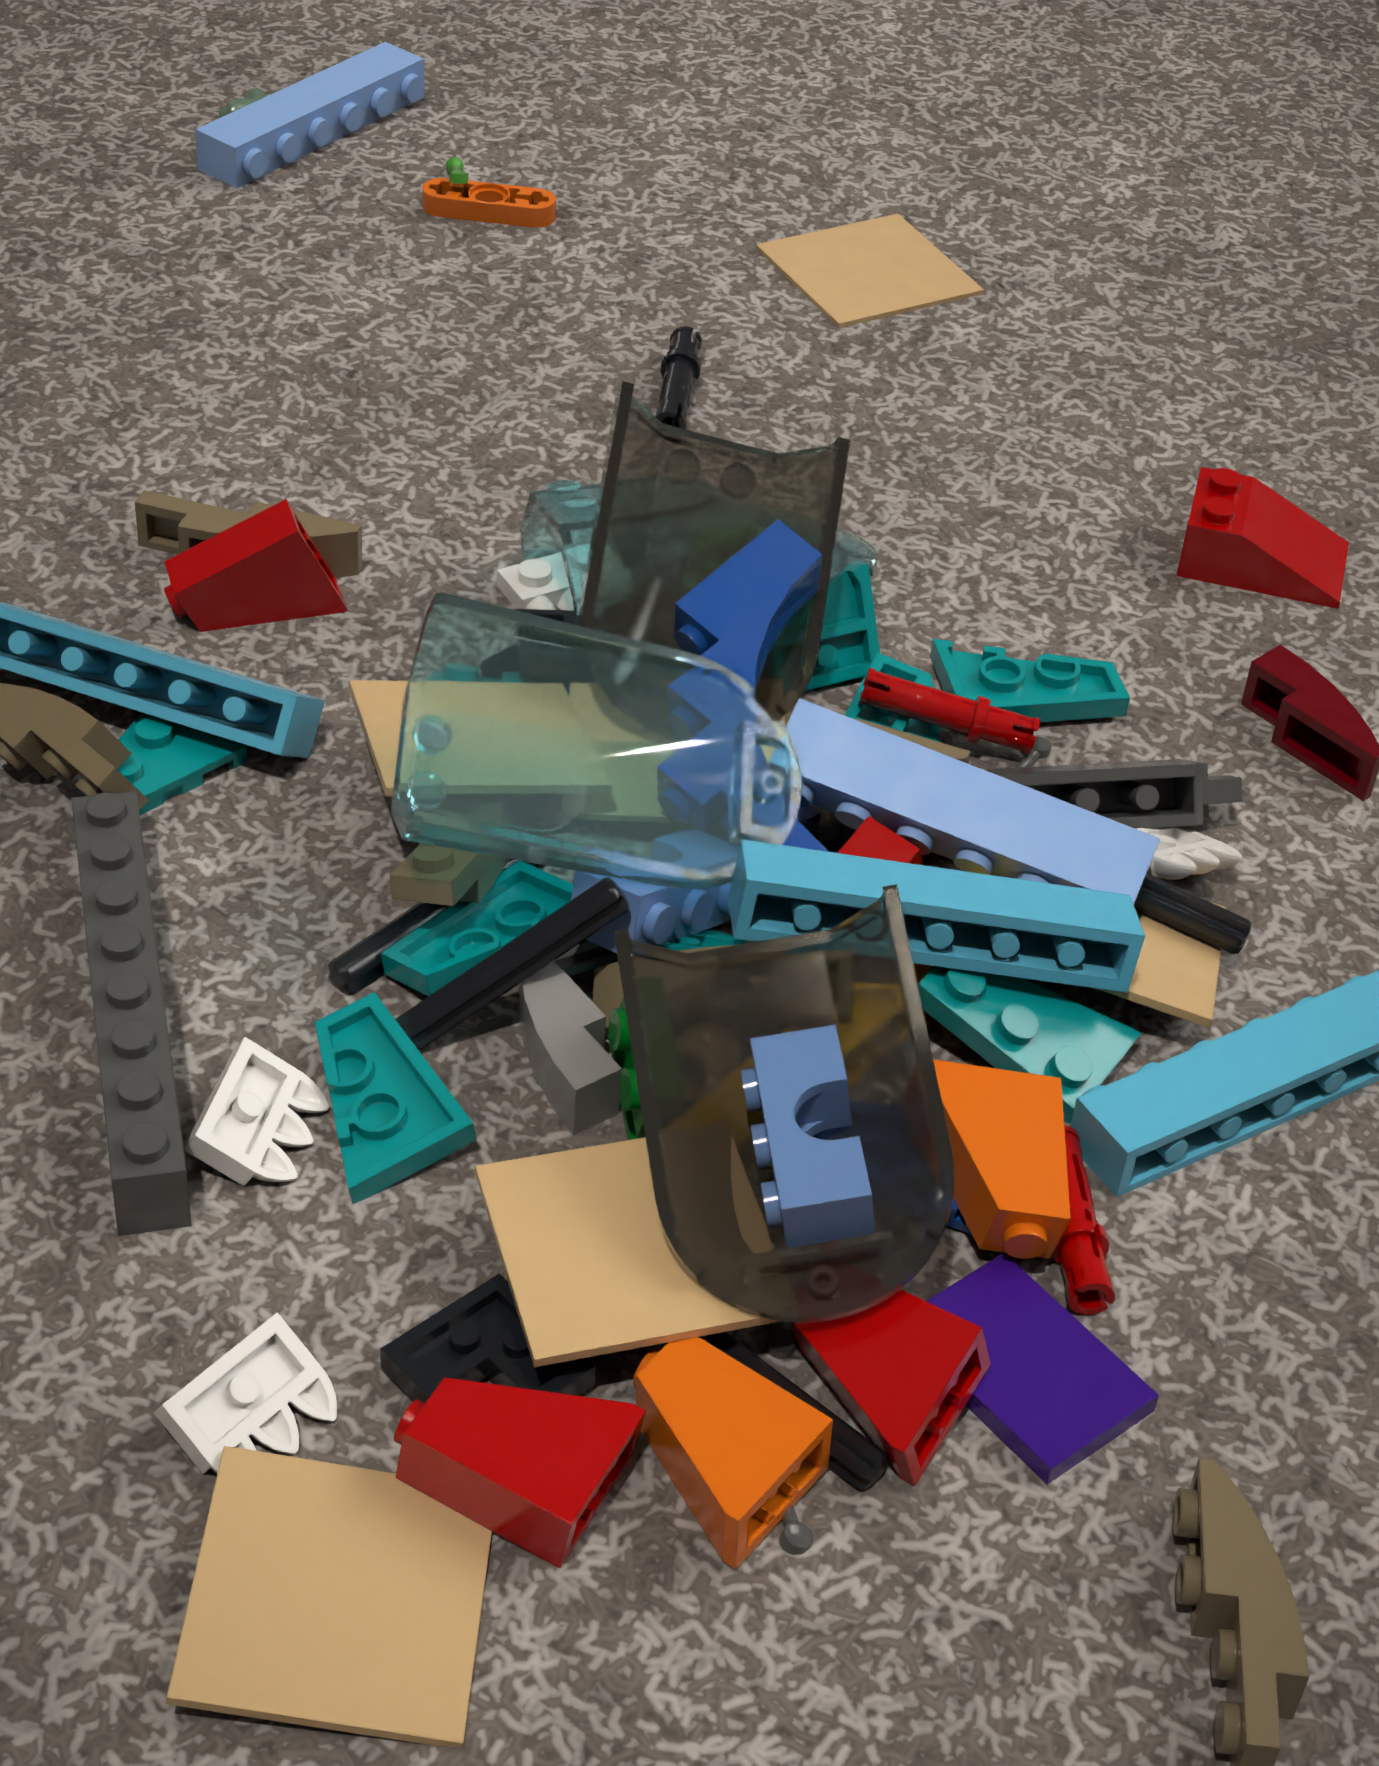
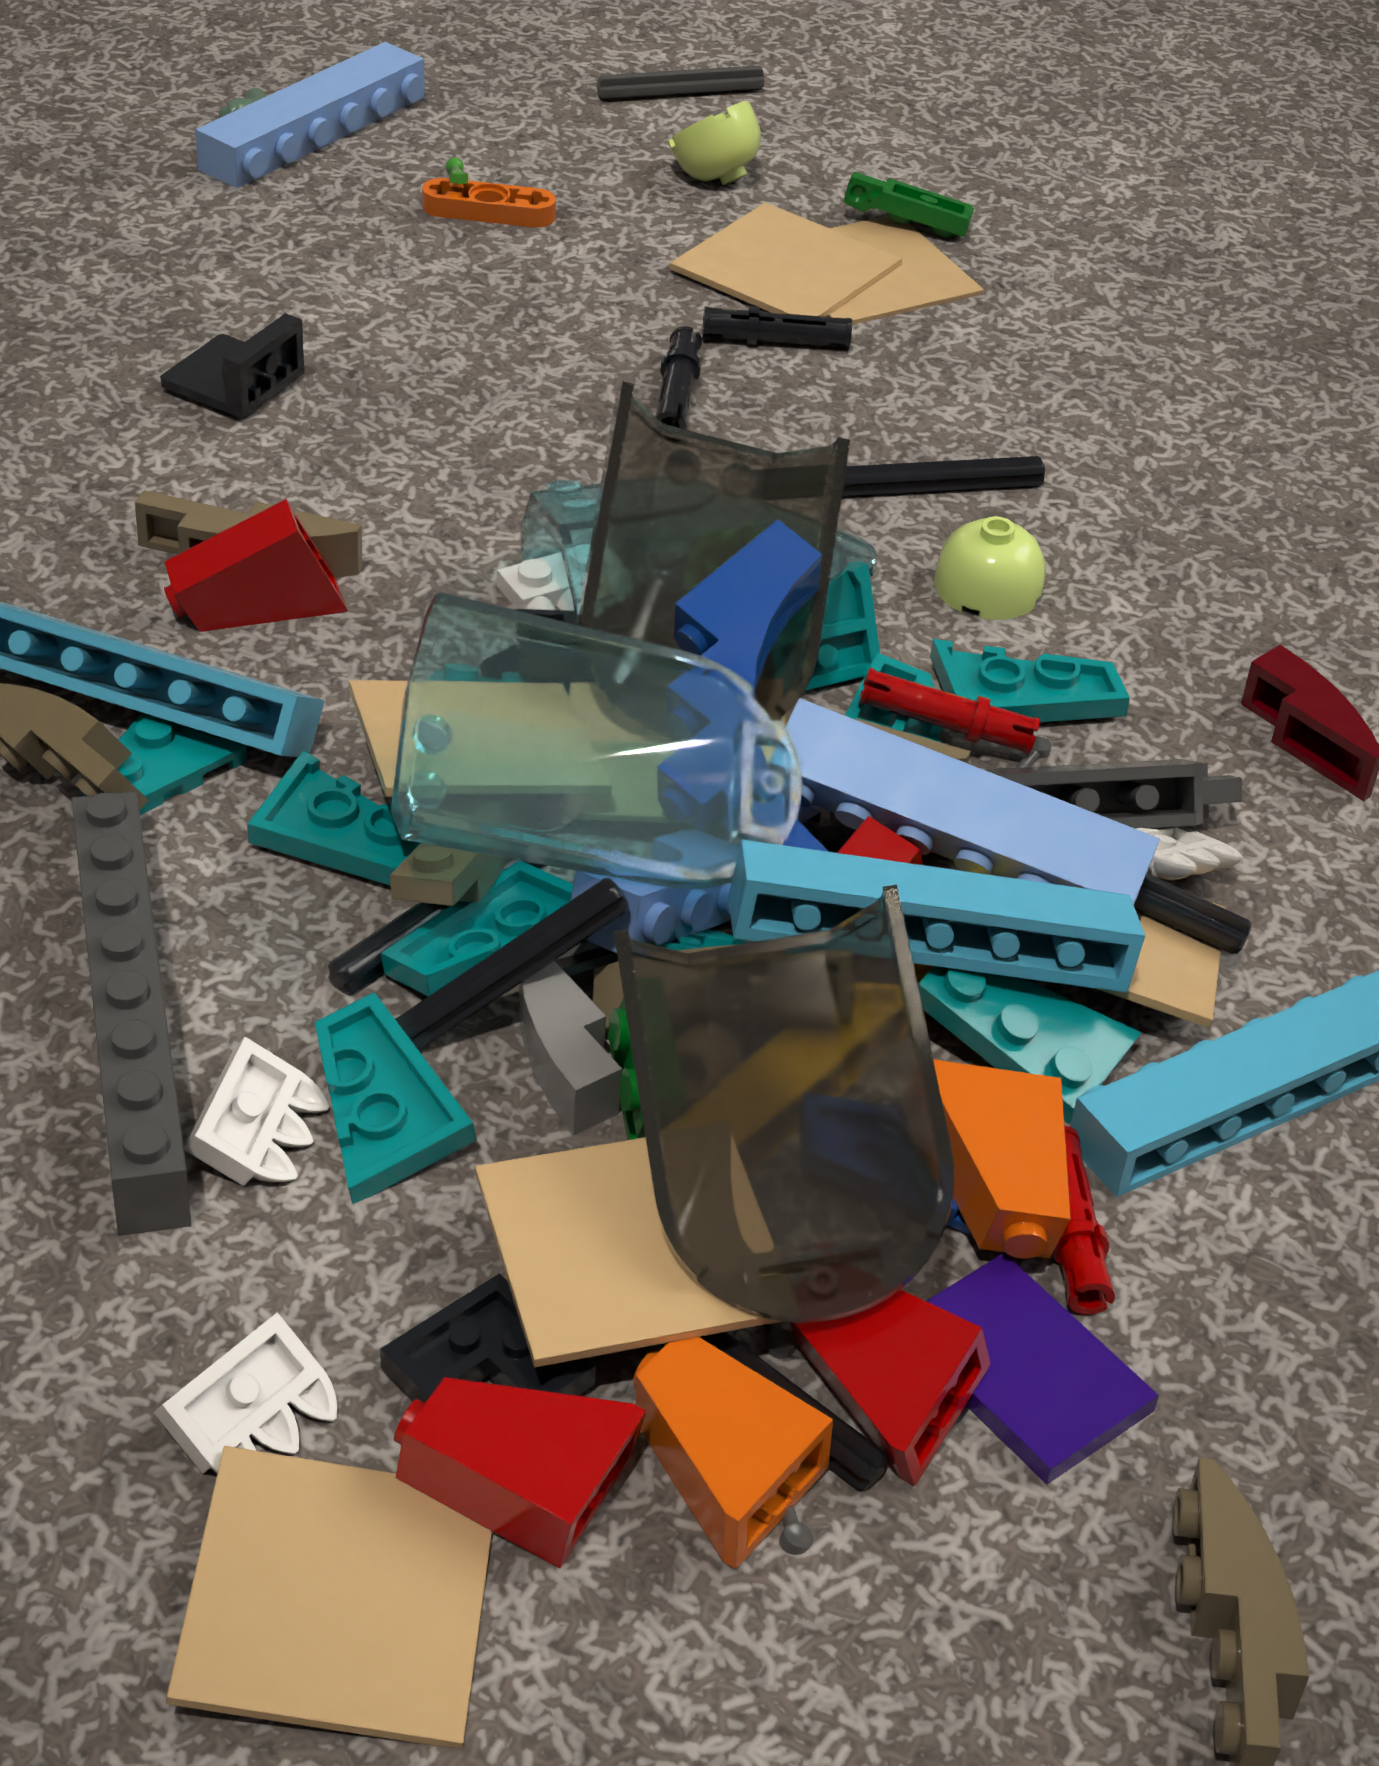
(239, 373): none -> black bracket
(329, 823): none -> teal wing
(680, 82): none -> dark grey axle
(719, 144): none -> yellowish green cylinder
(770, 327): none -> black pin
(786, 263): none -> tan piece
(818, 1183): medium blue arch -> none
(908, 203): none -> green hinge
(943, 476): none -> black axle
(991, 569): none -> yellowish green cylinder
(1260, 542): red slope -> none

